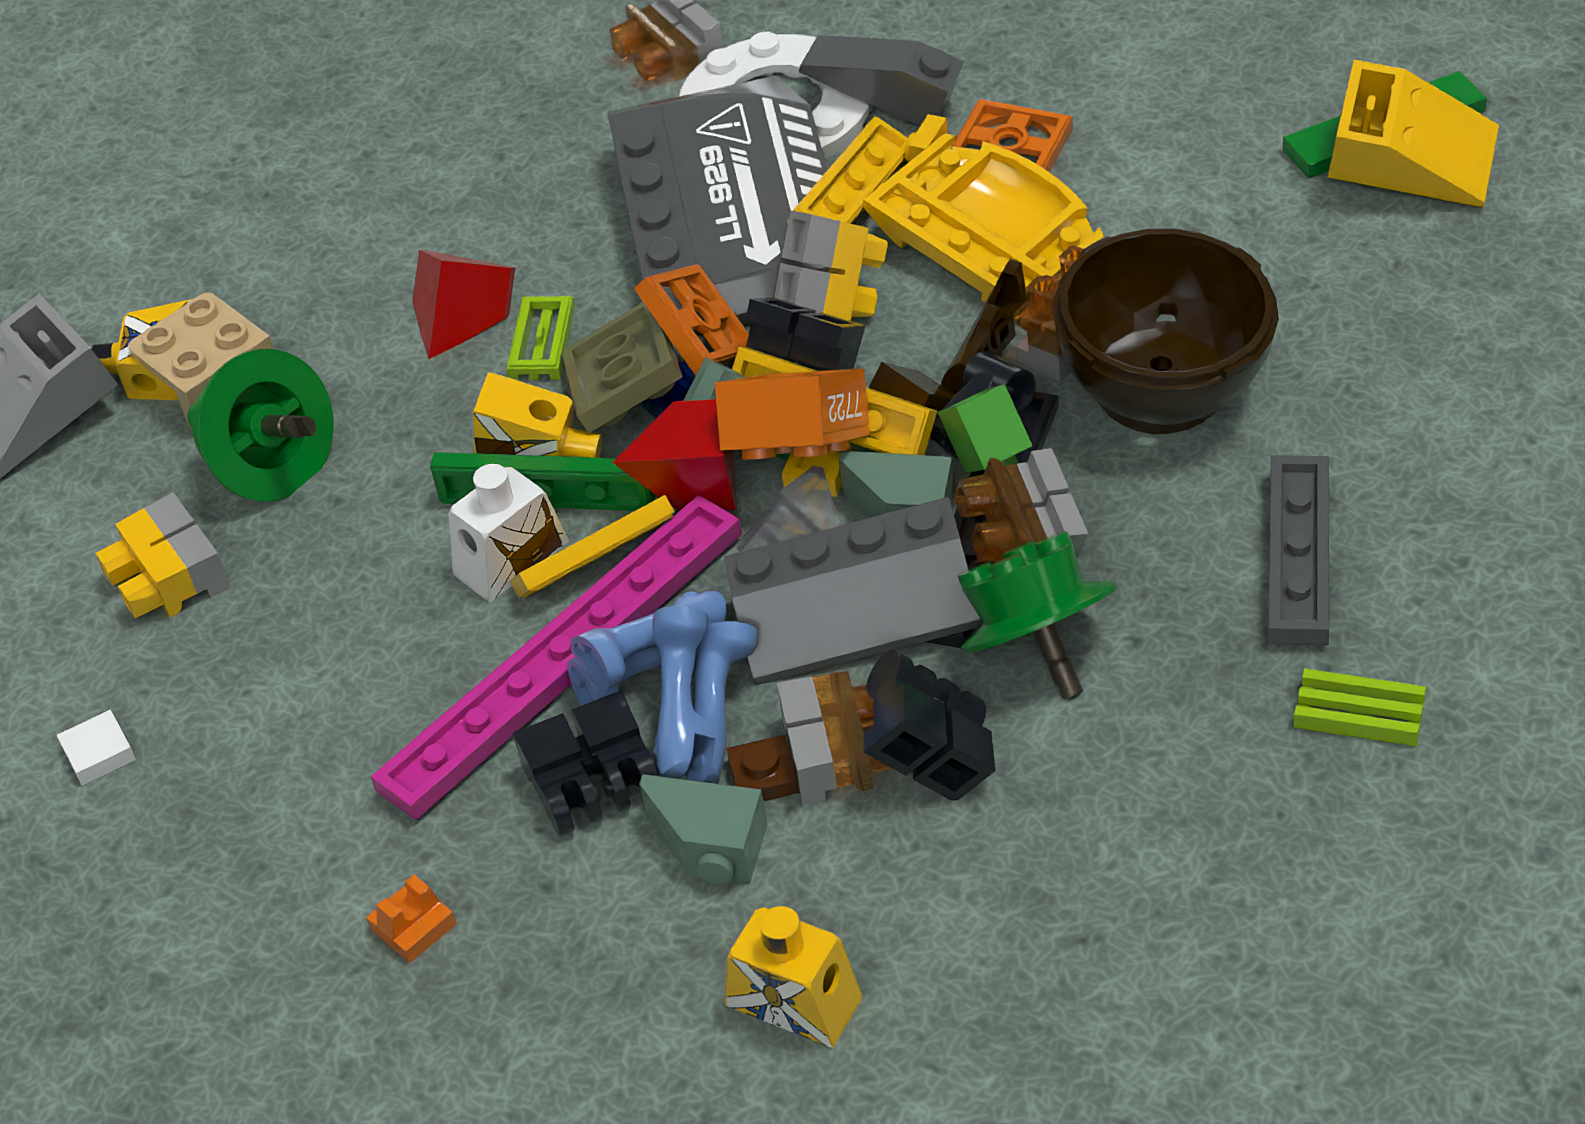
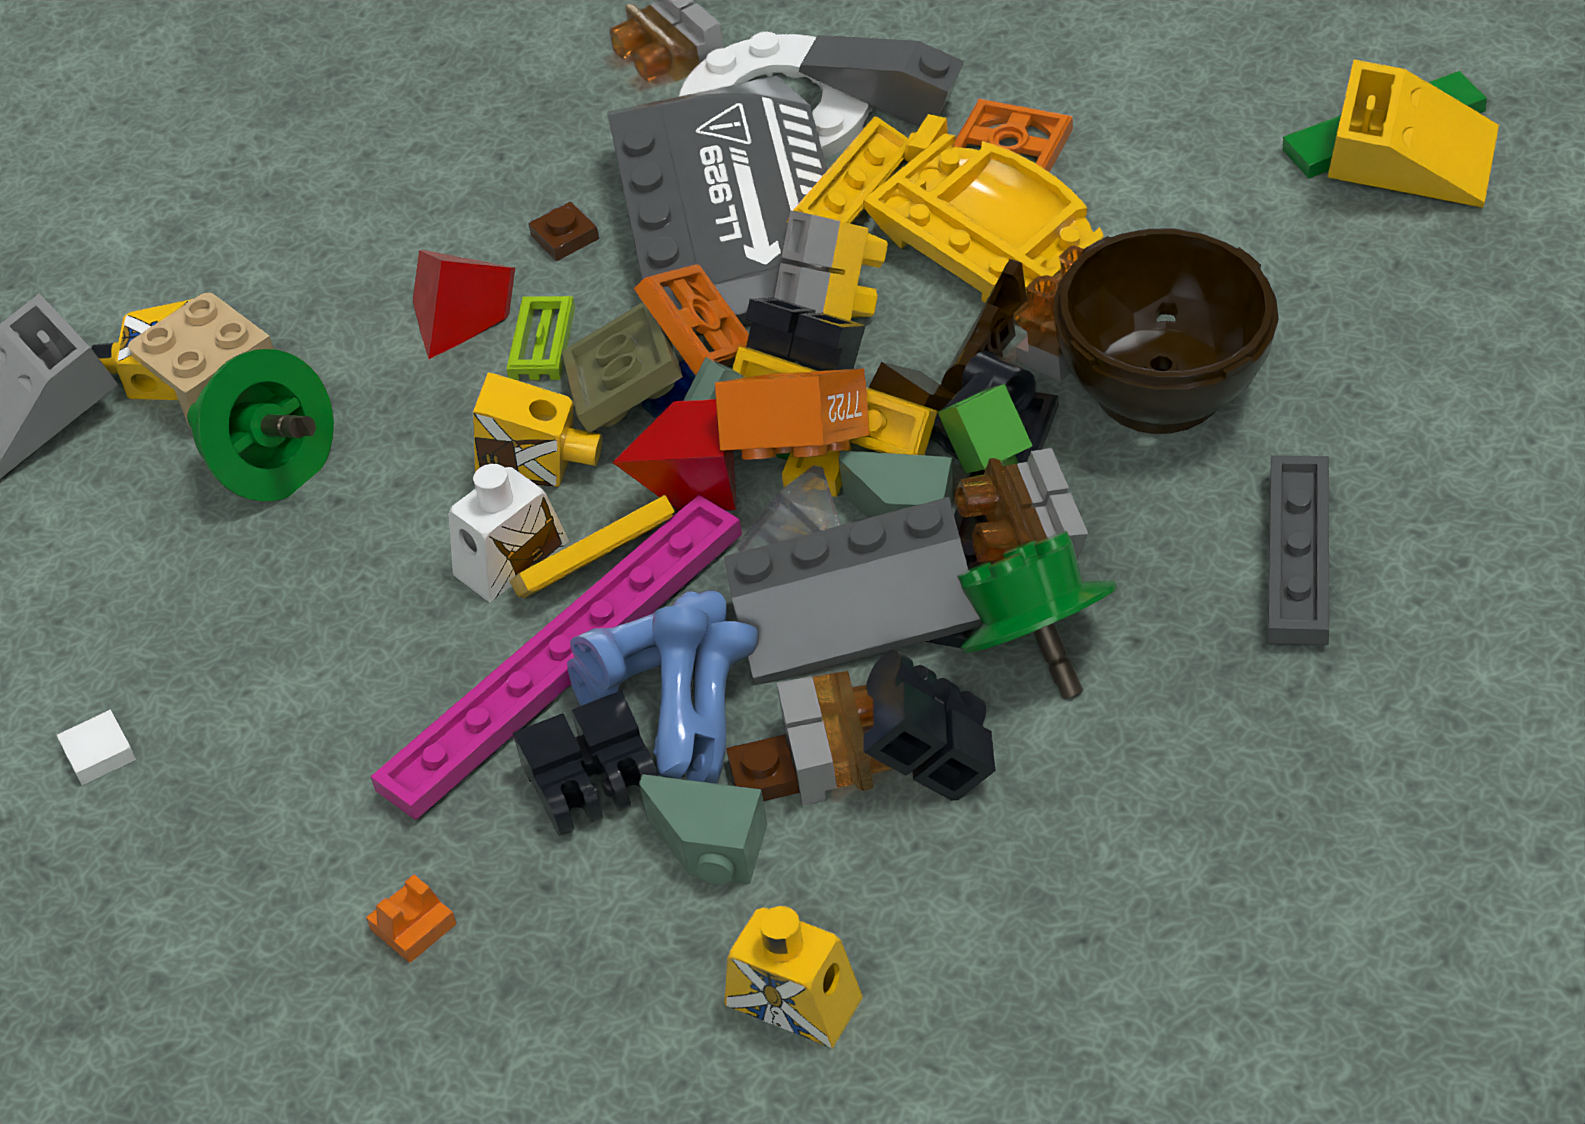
(169, 556): yellow hips -> none
(563, 231): none -> reddish brown plate
(565, 480): green tile -> none
(1361, 700): lime tile -> none

